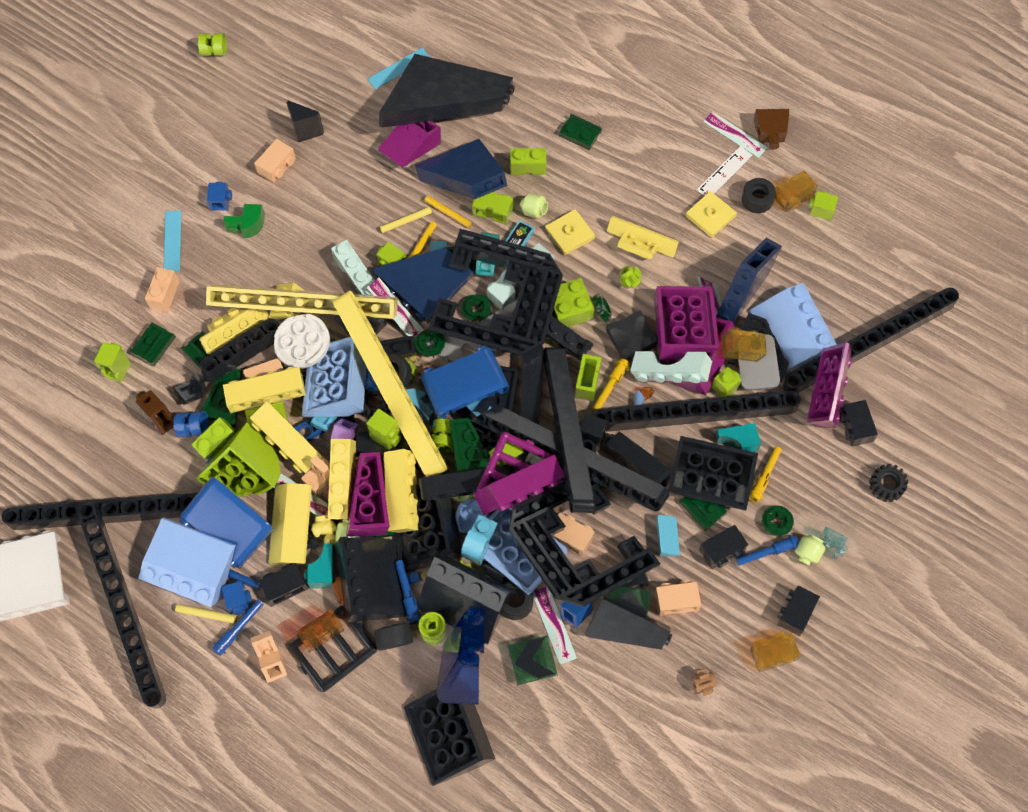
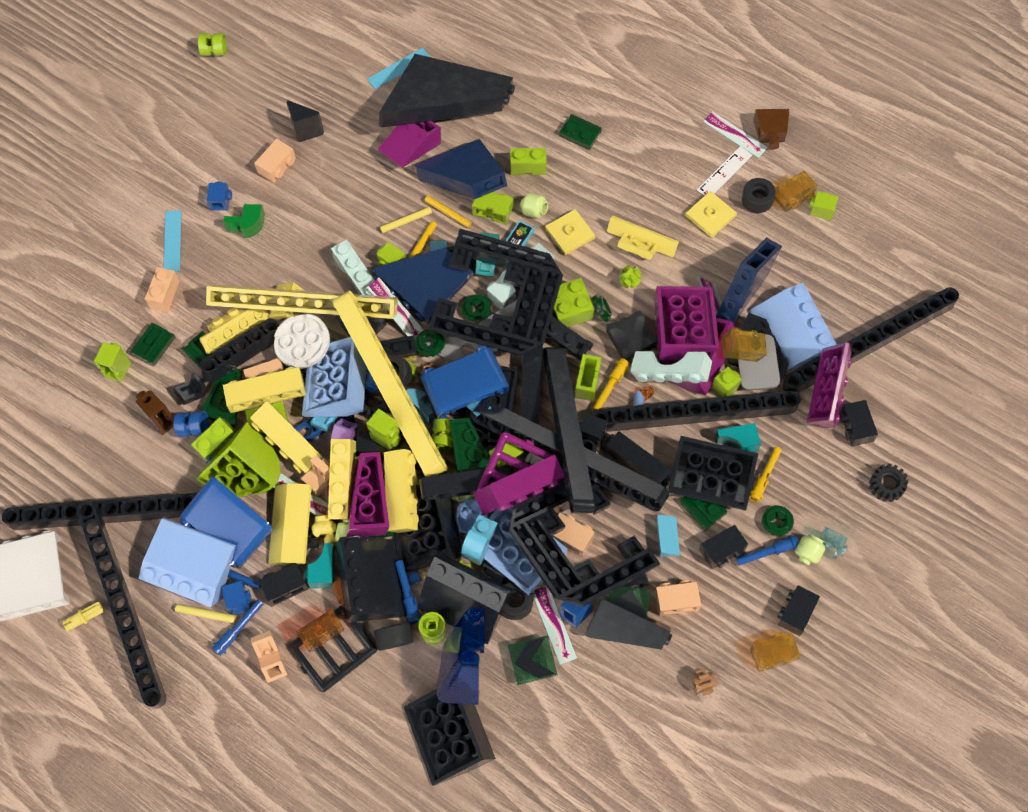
(83, 616): none -> light yellow axle

